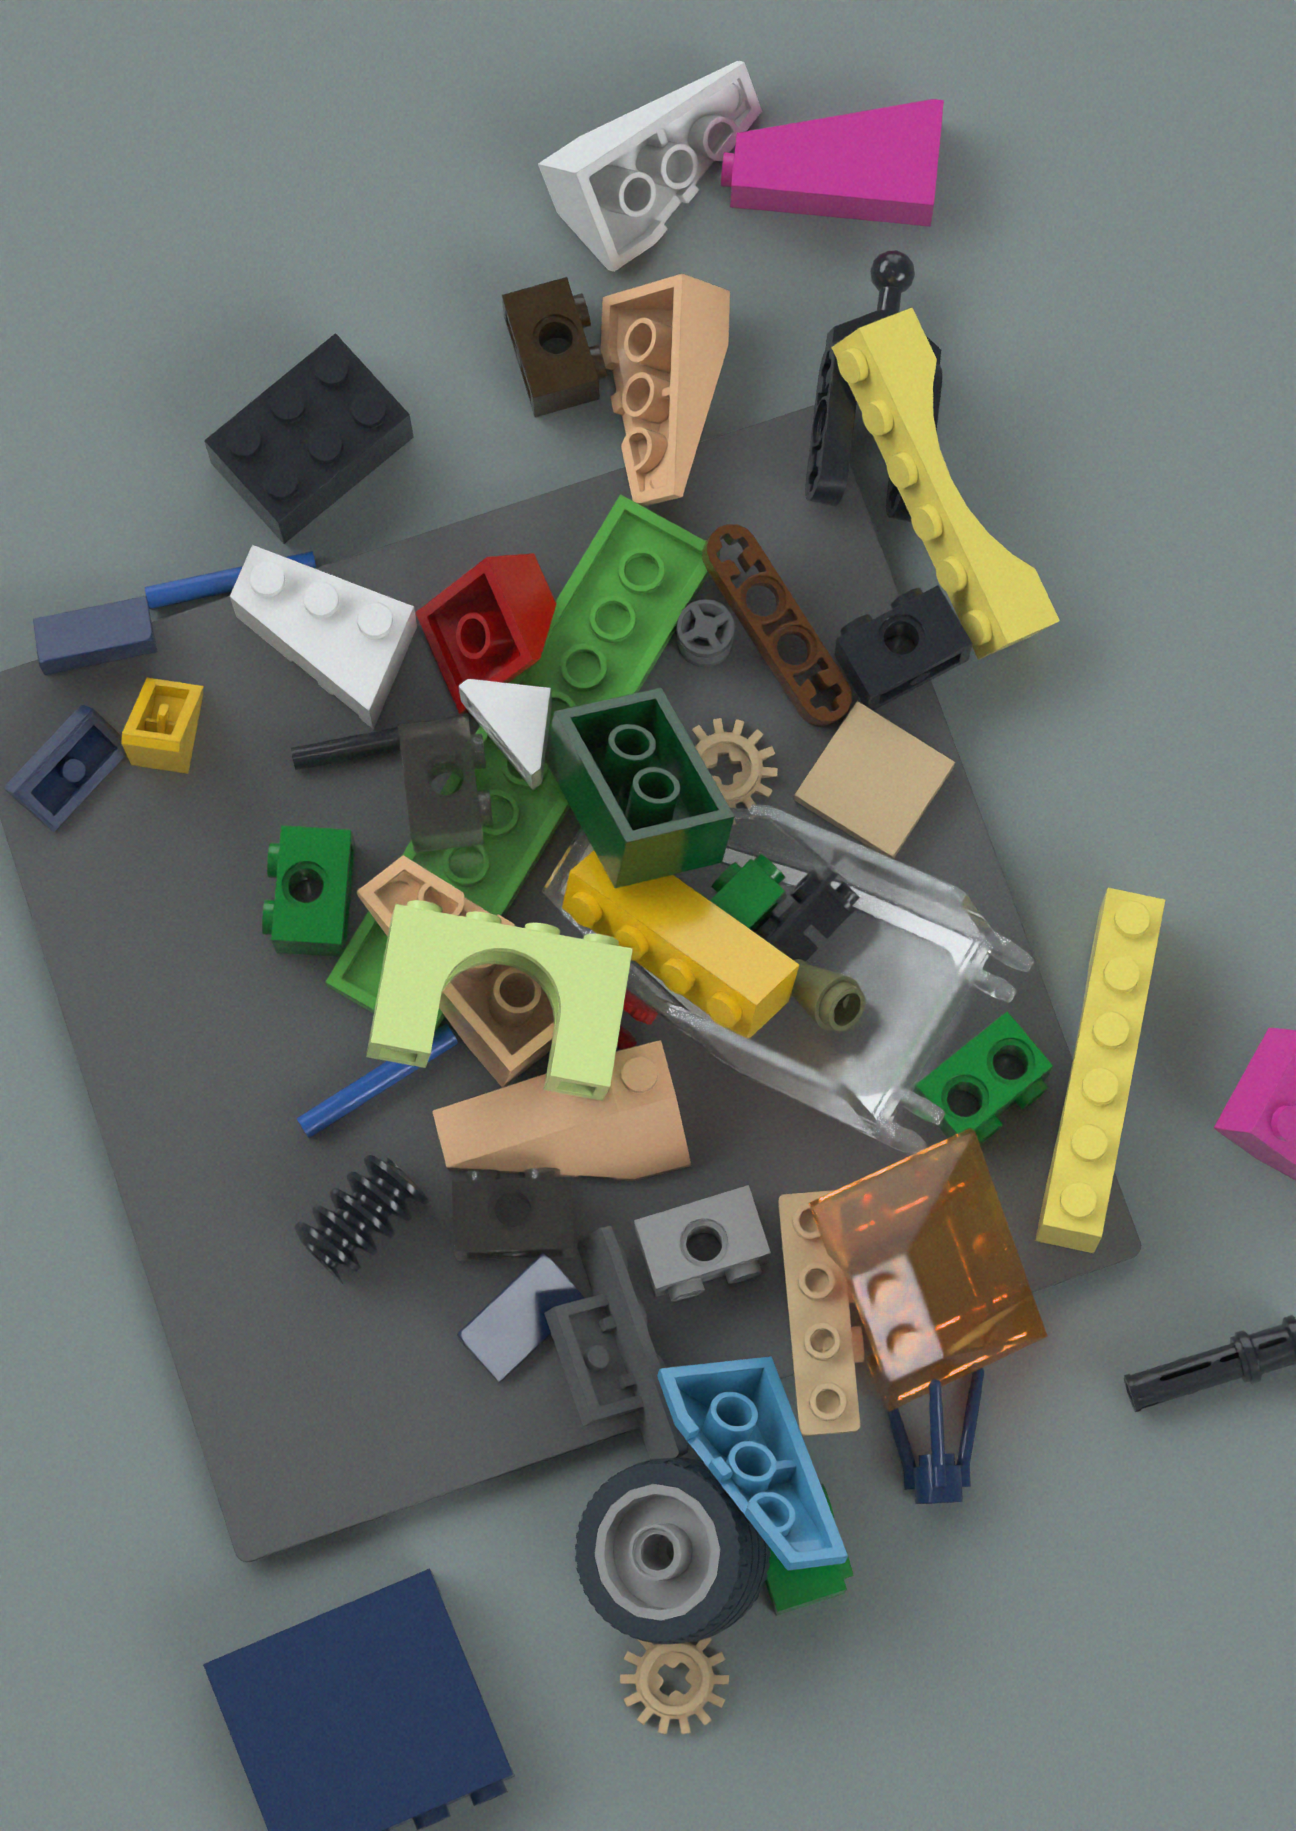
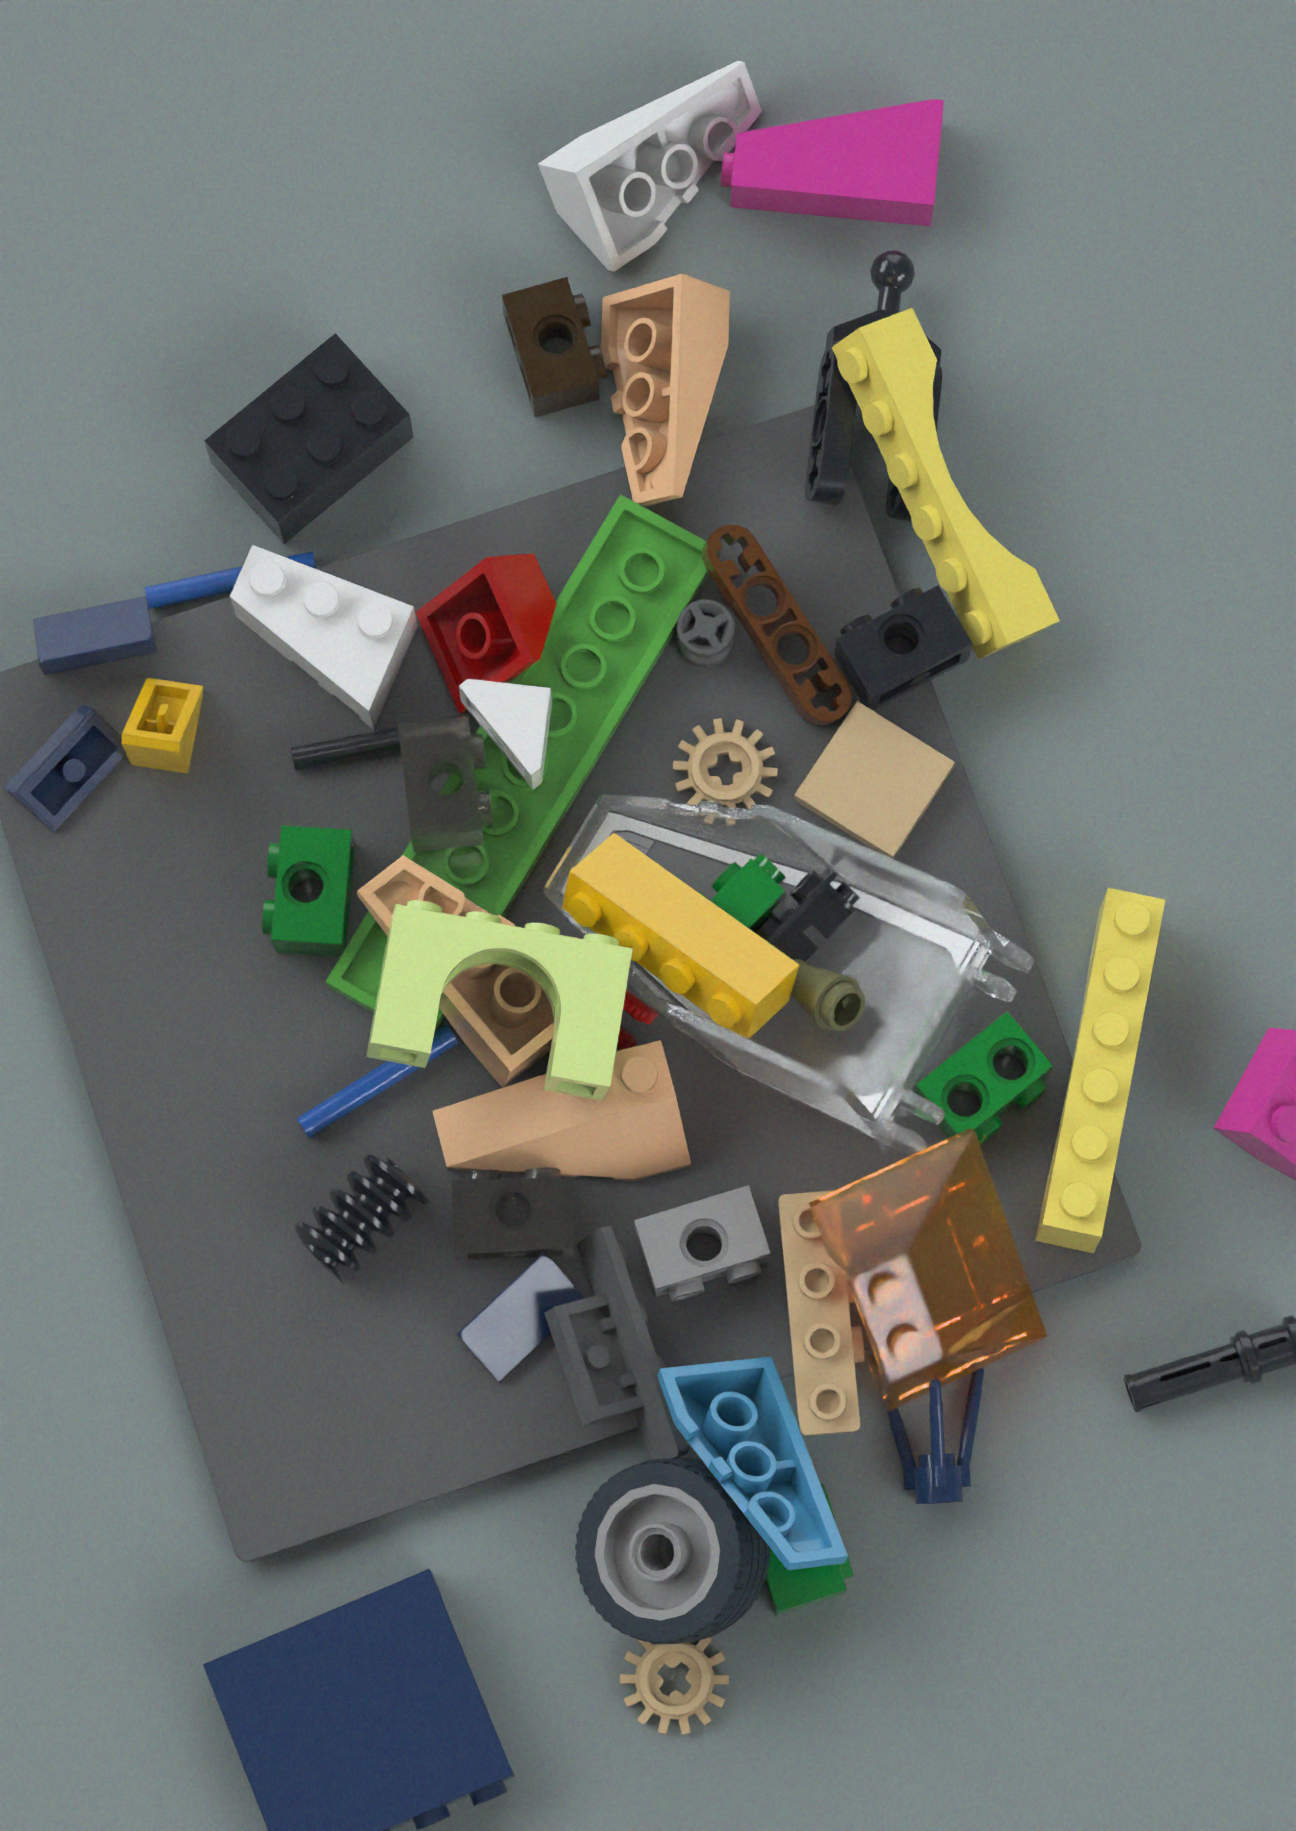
(638, 787): dark green brick -> none

